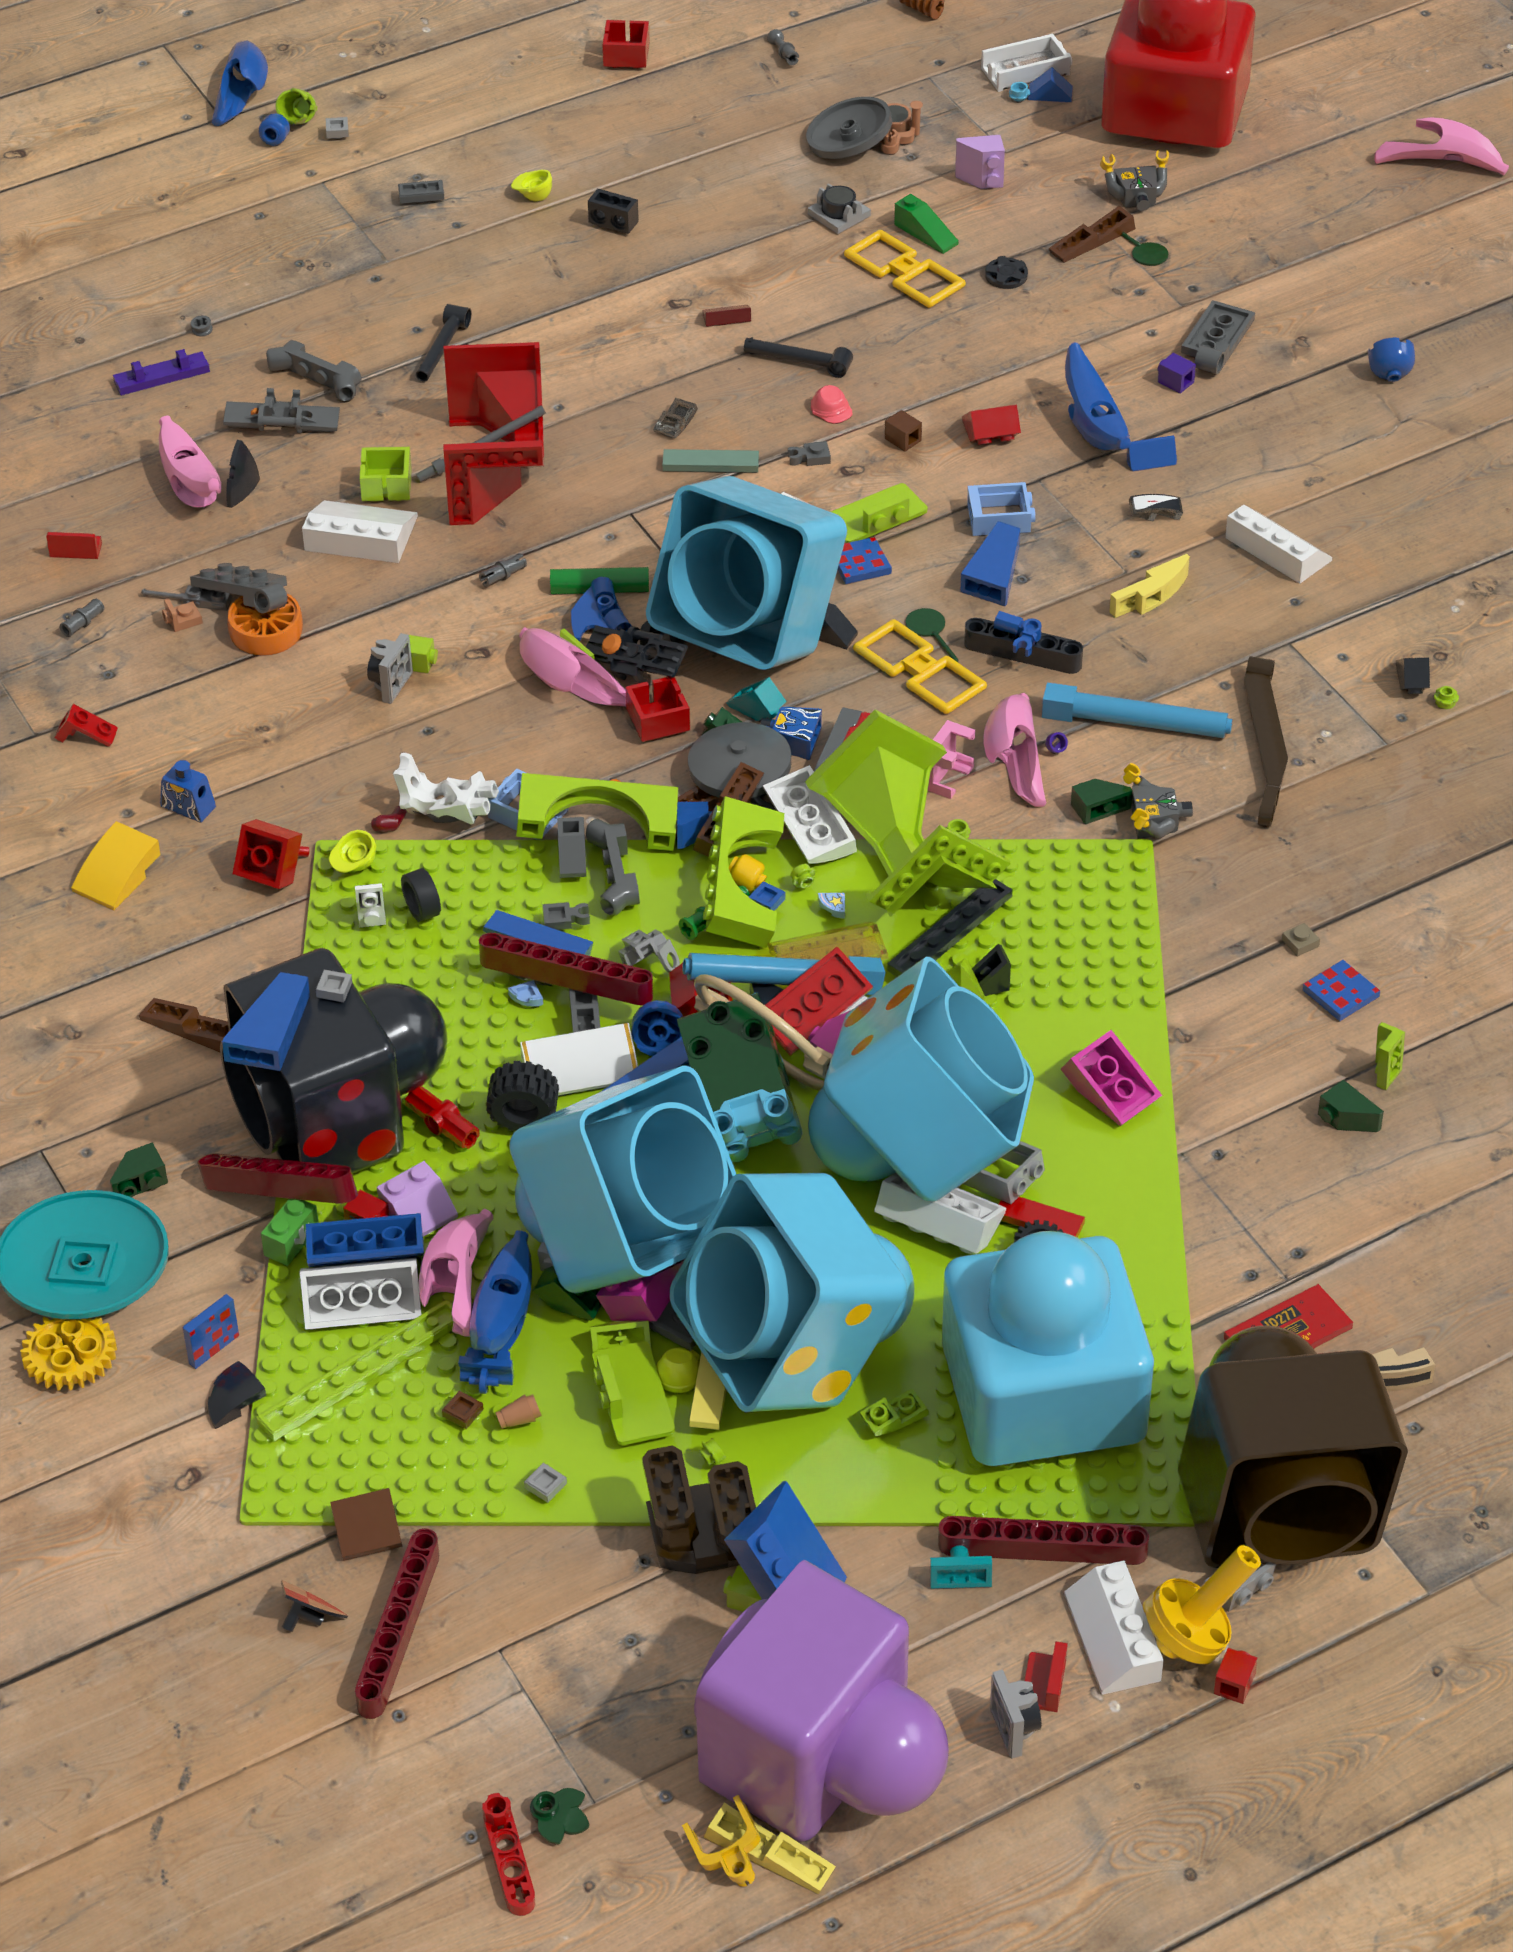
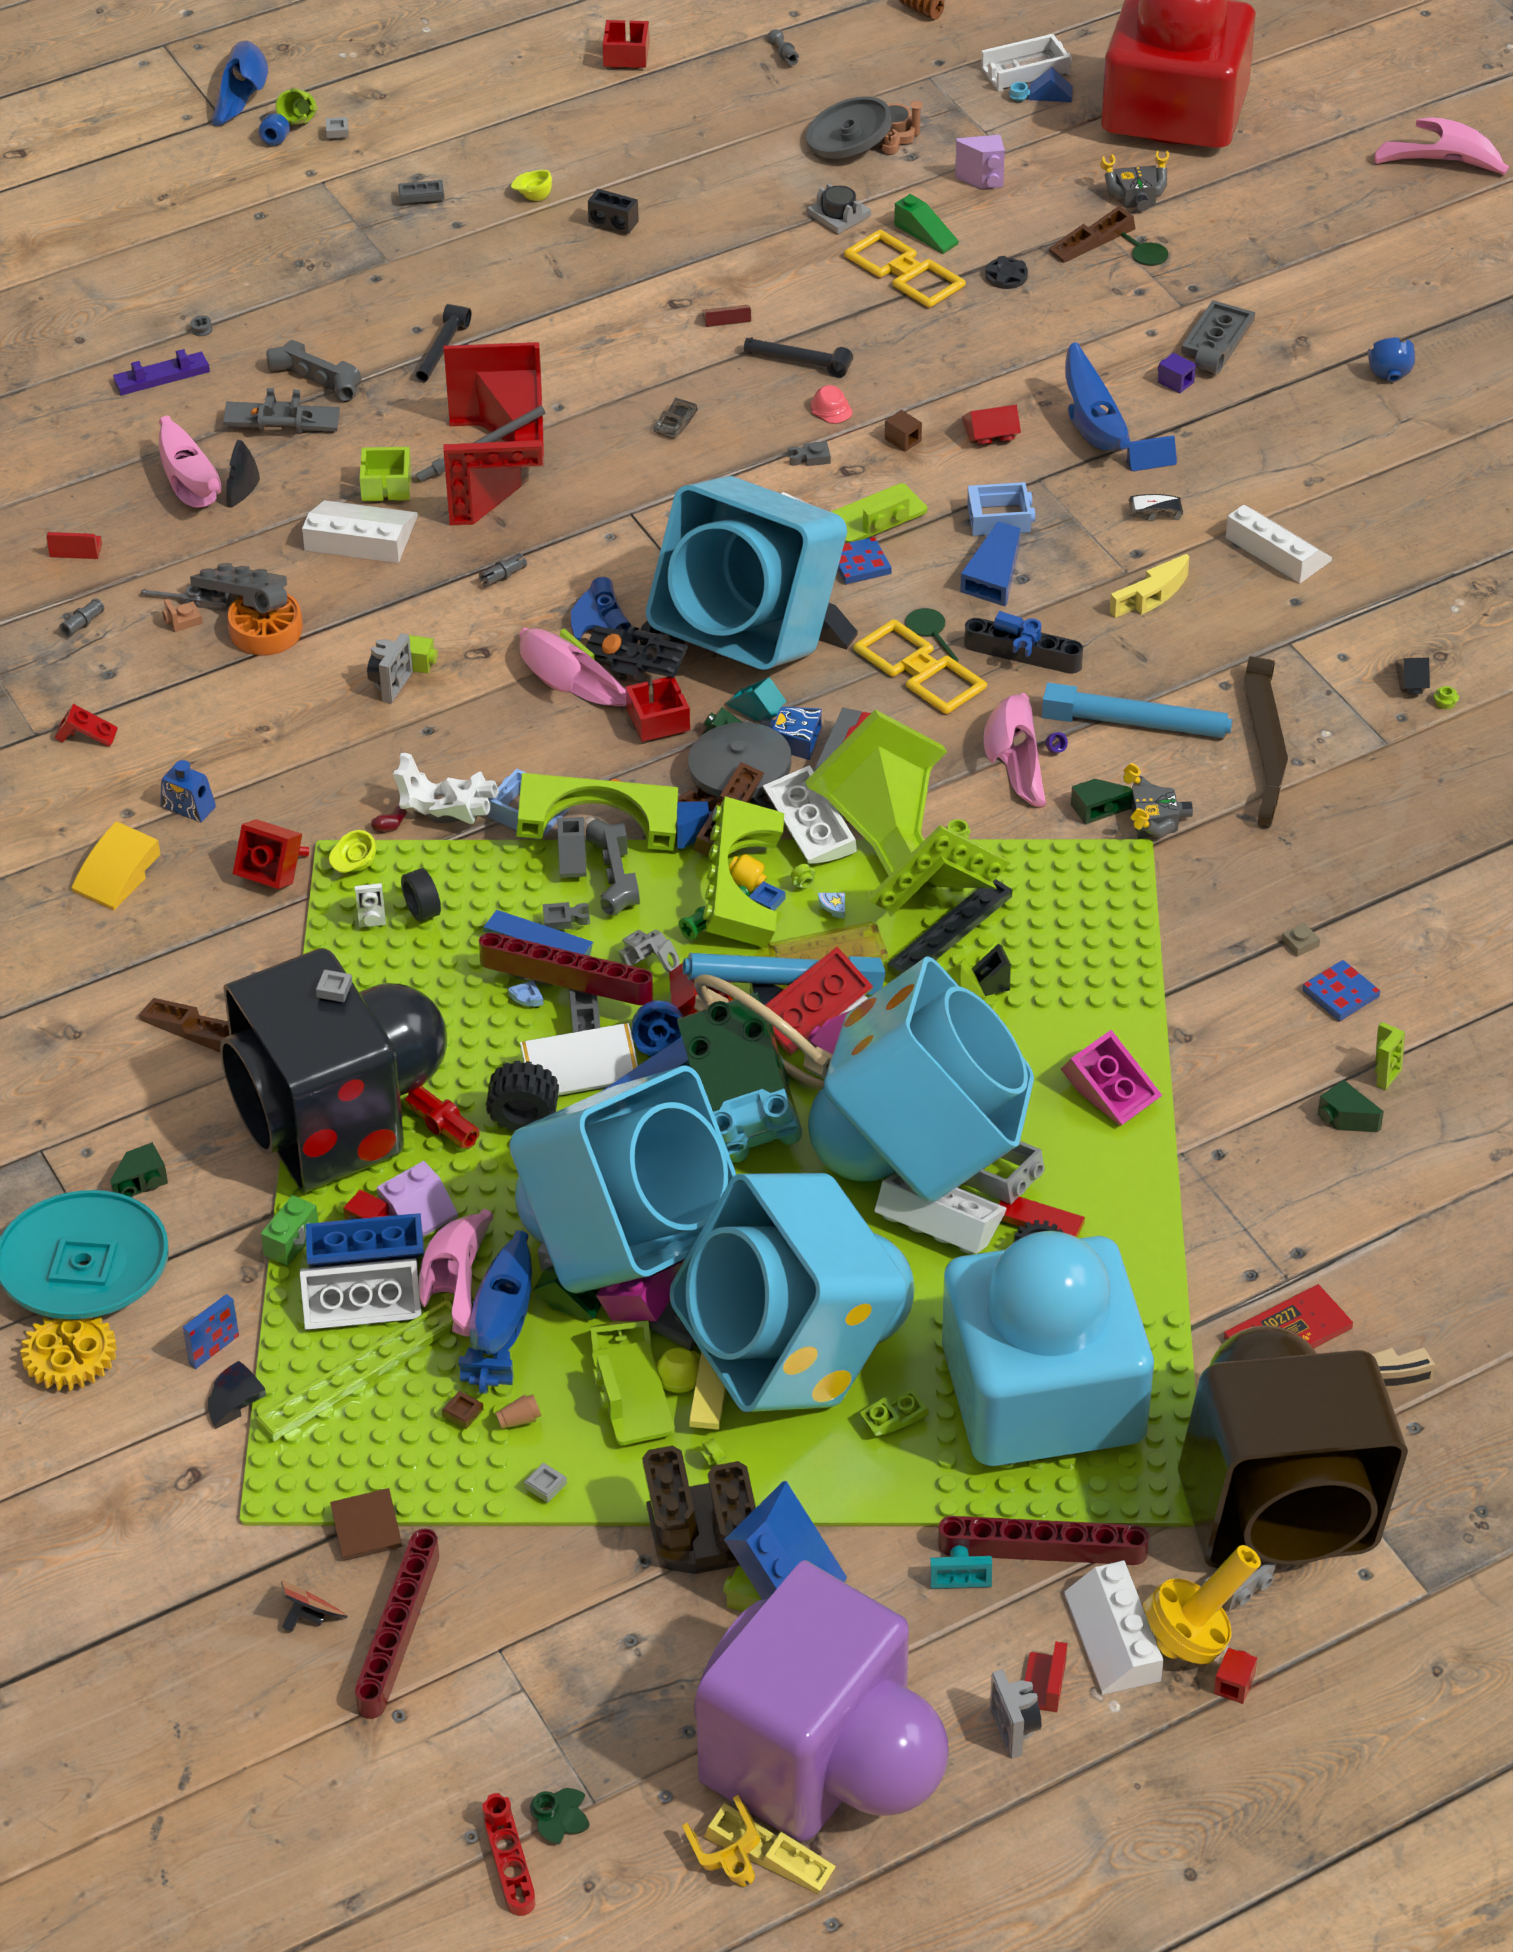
(269, 1025): blue slope -> none
(278, 1178): dark red beam -> none
(580, 579): green brick -> none
(710, 460): sand green tile -> none
(951, 760): bright pink panel -> none

